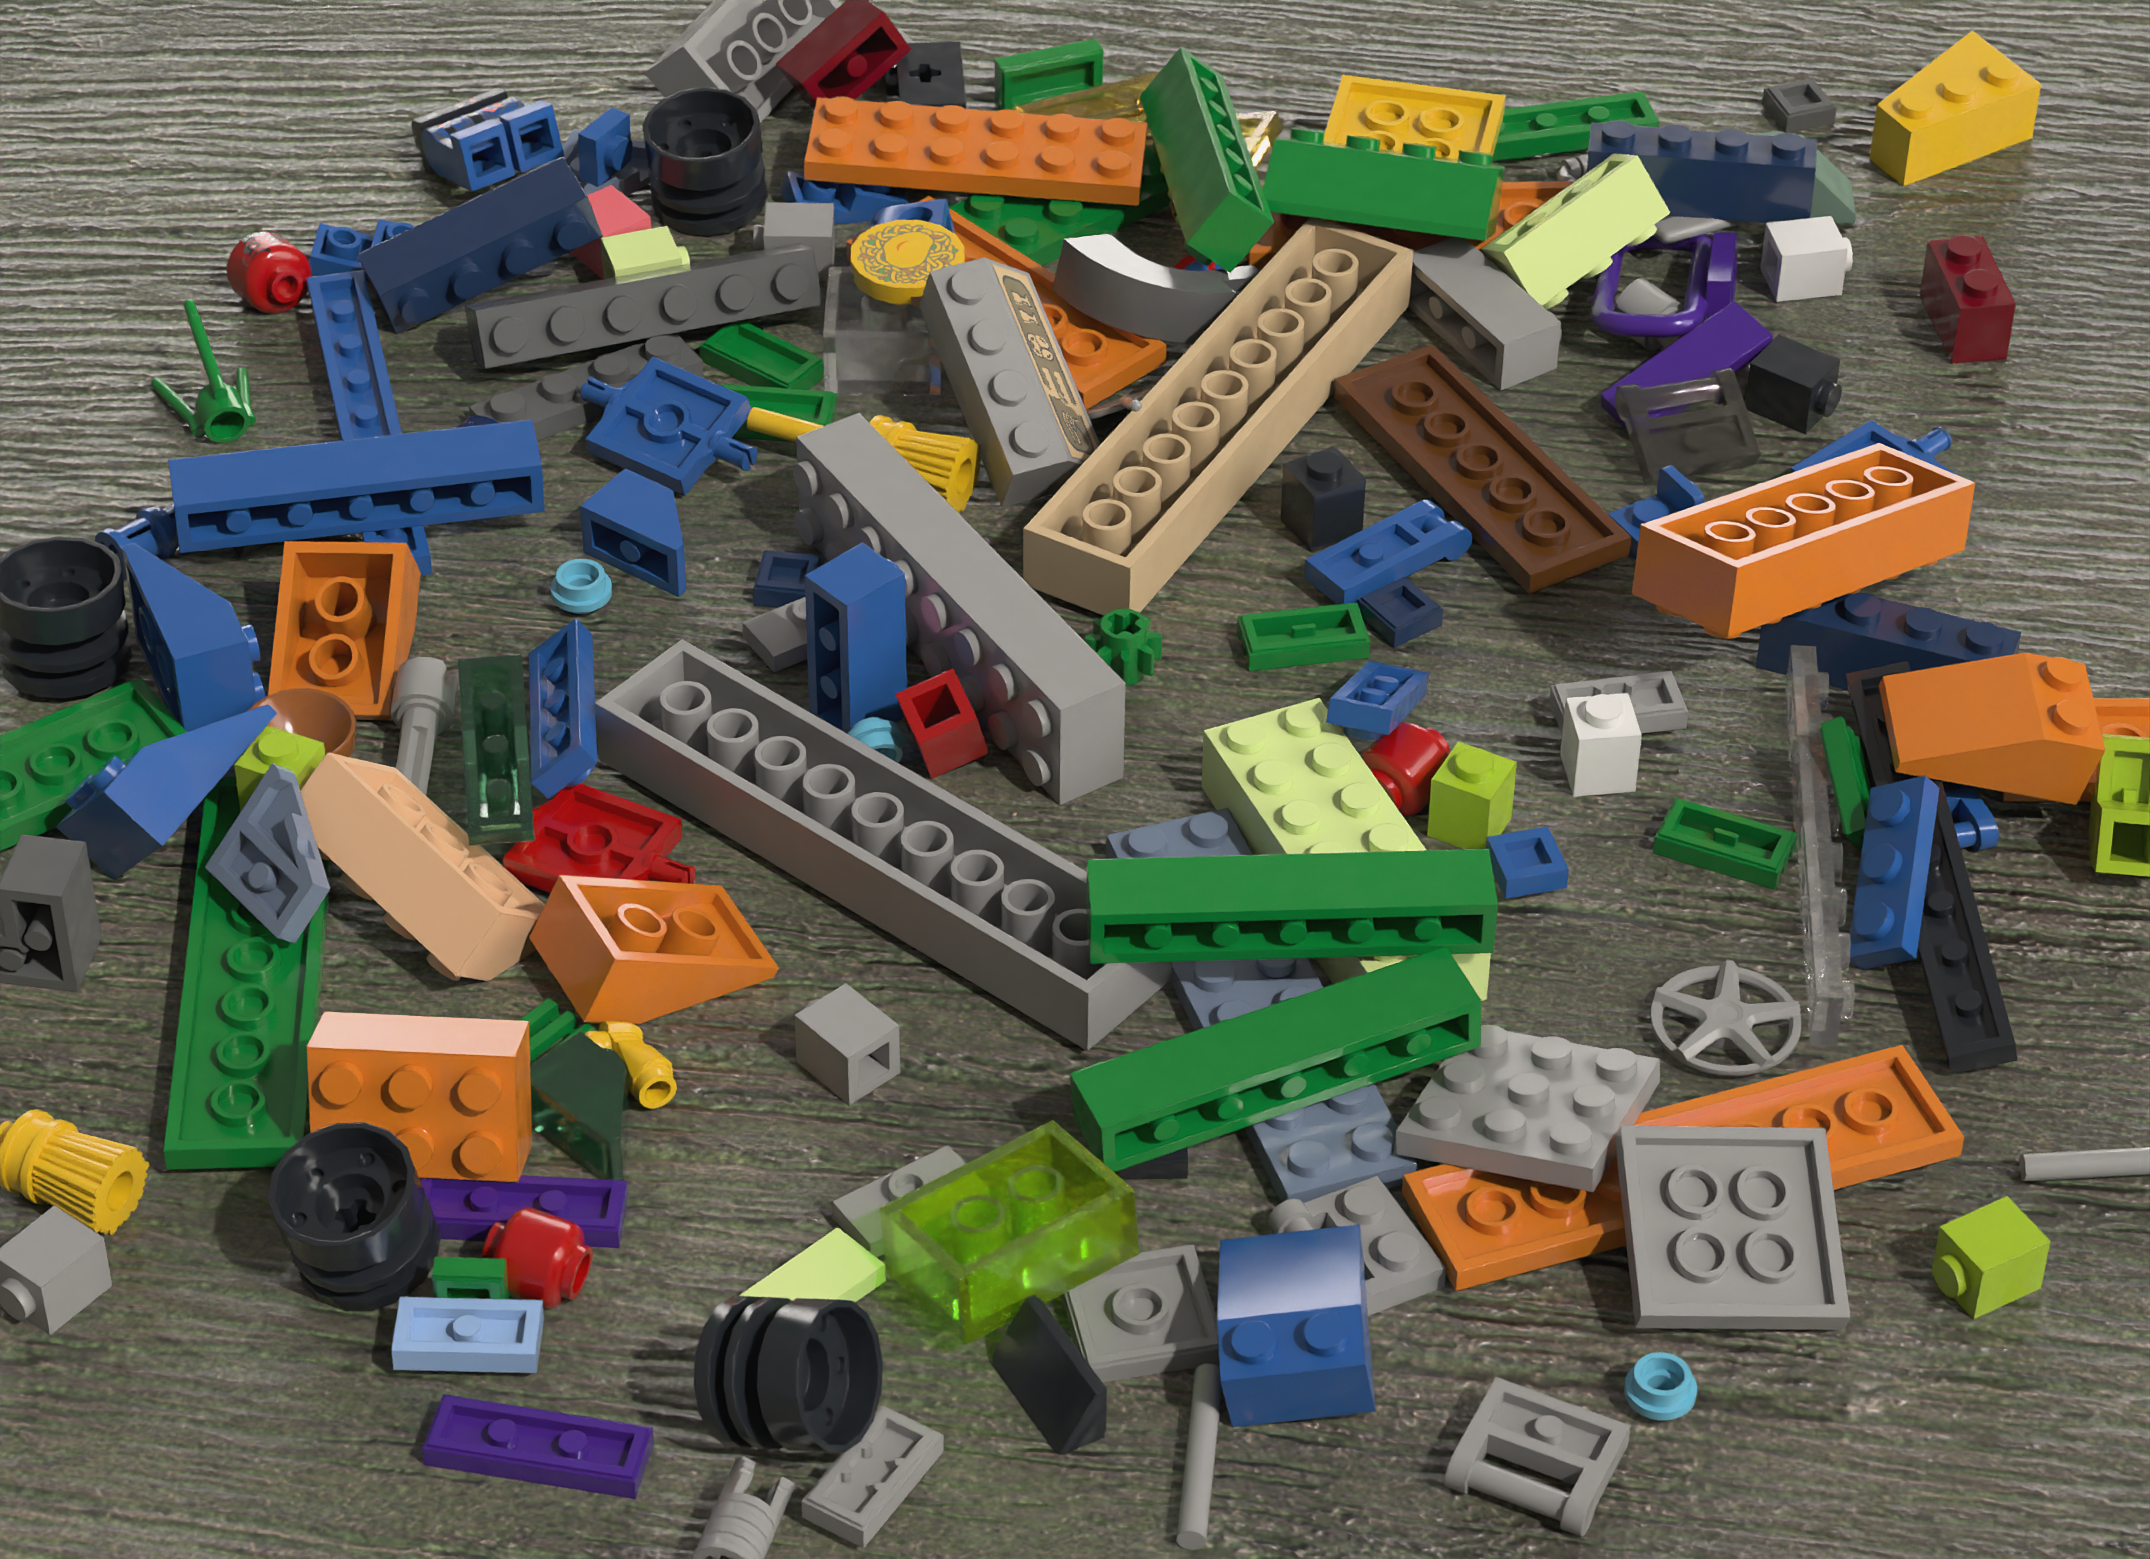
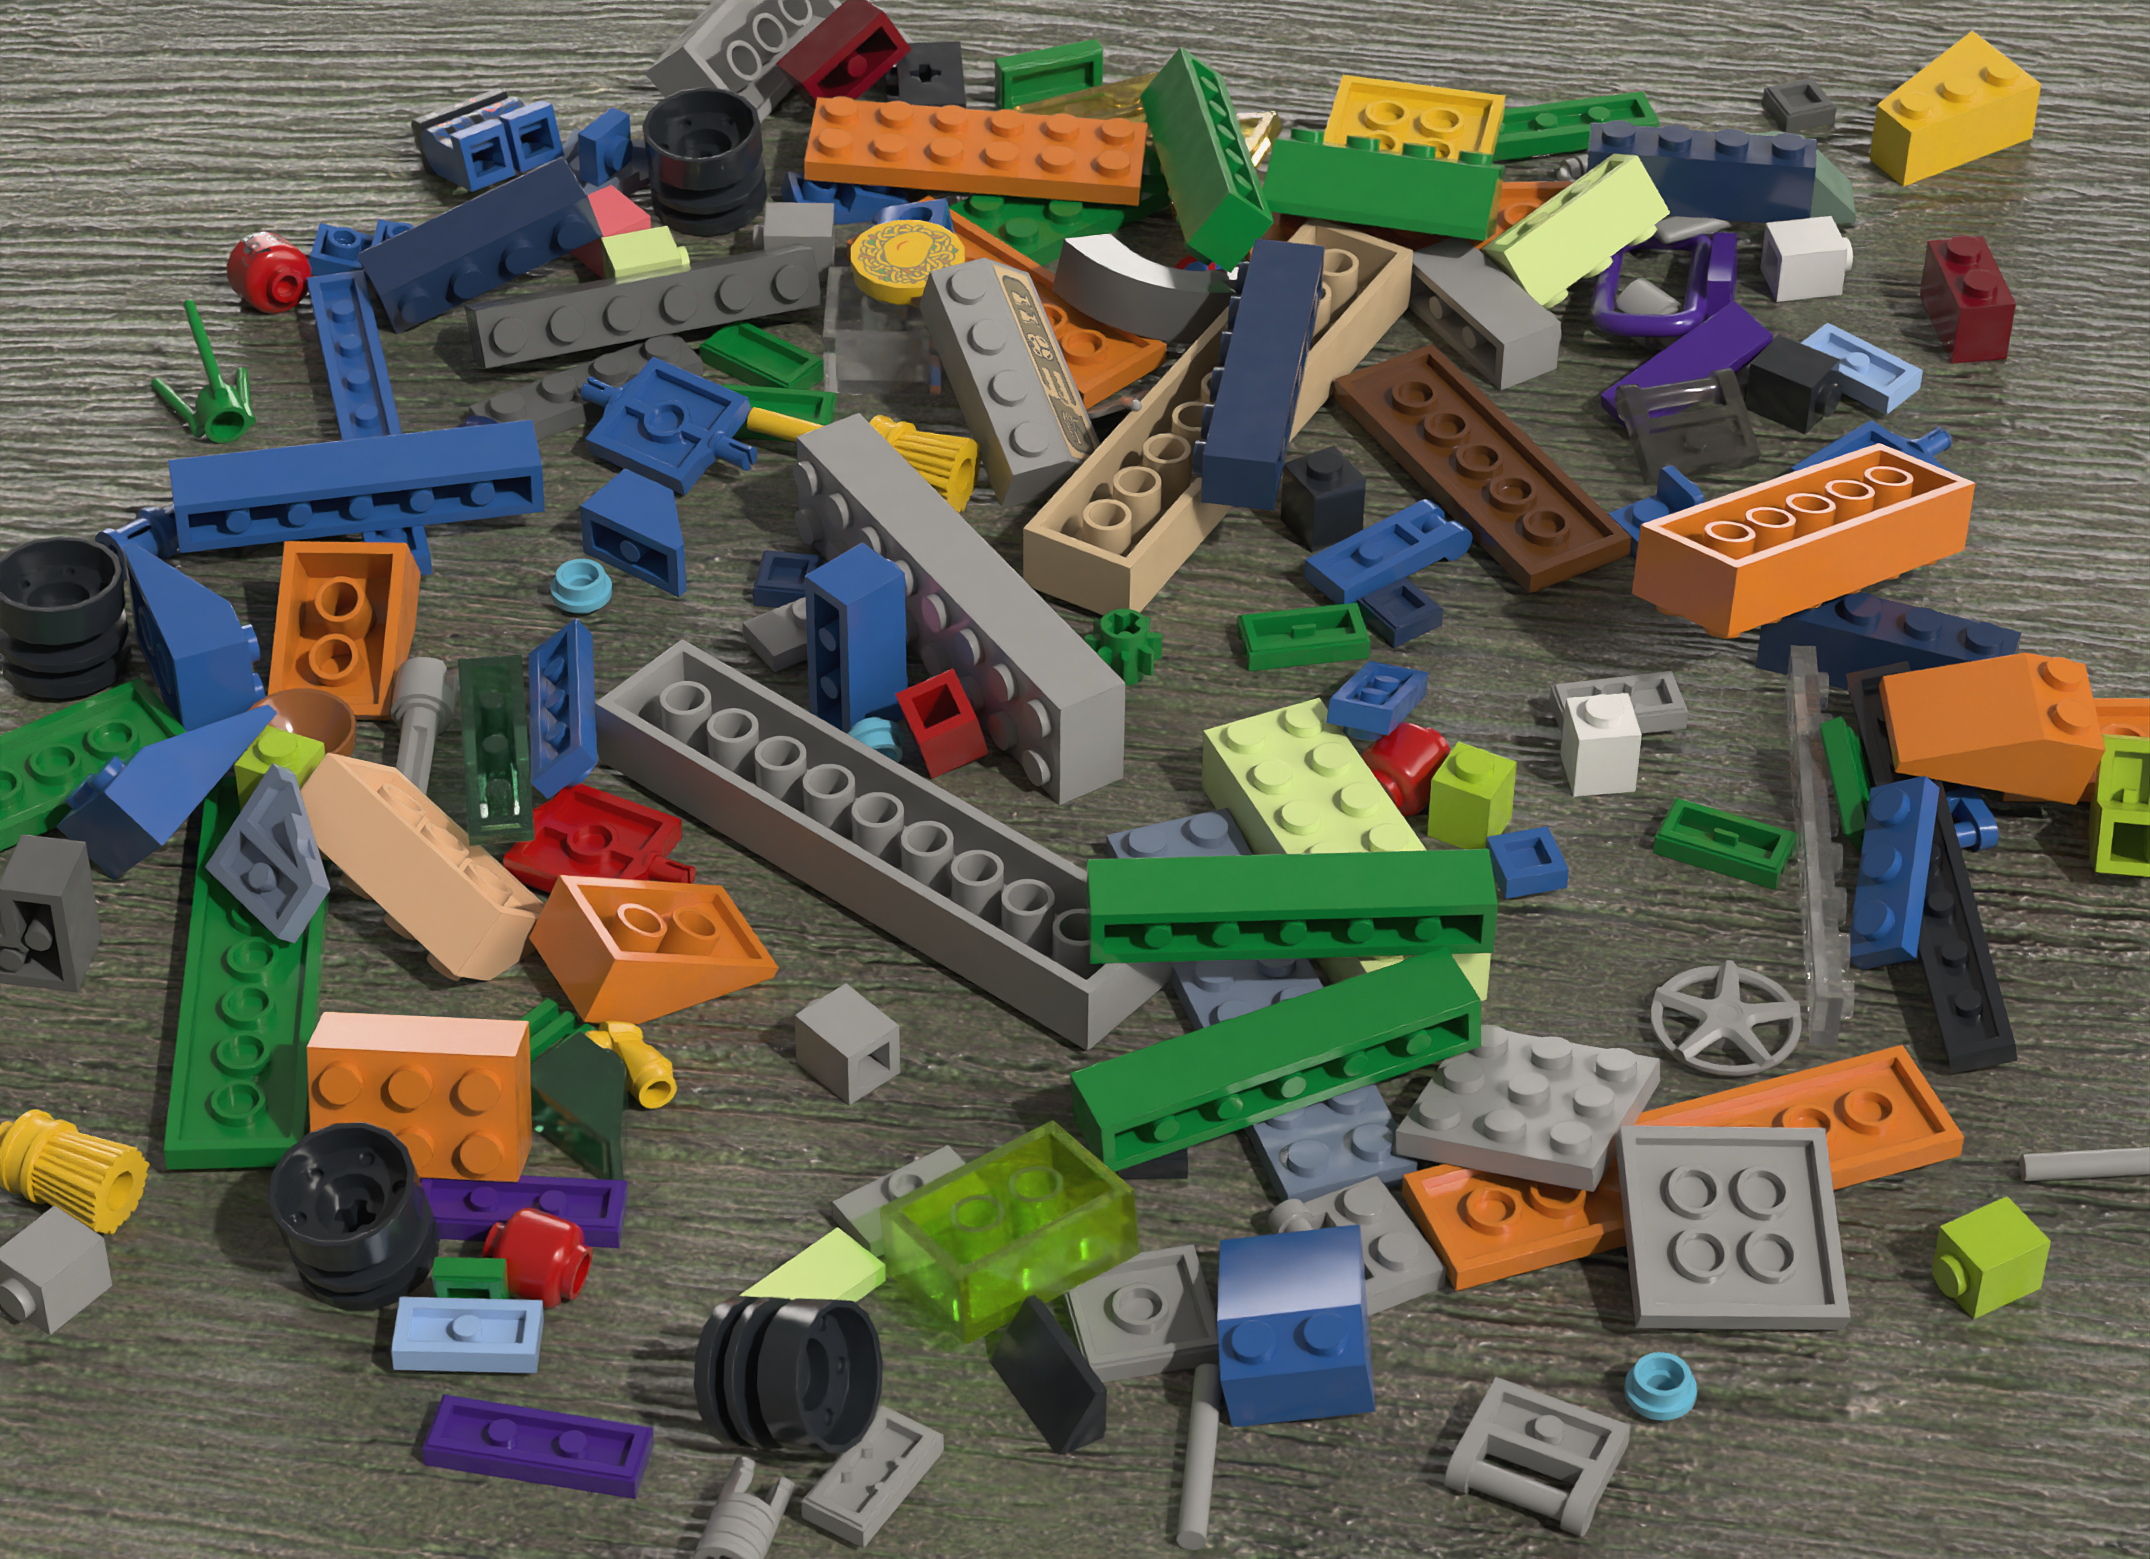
(1260, 375): none -> dark blue brick
(1866, 370): none -> light blue plate

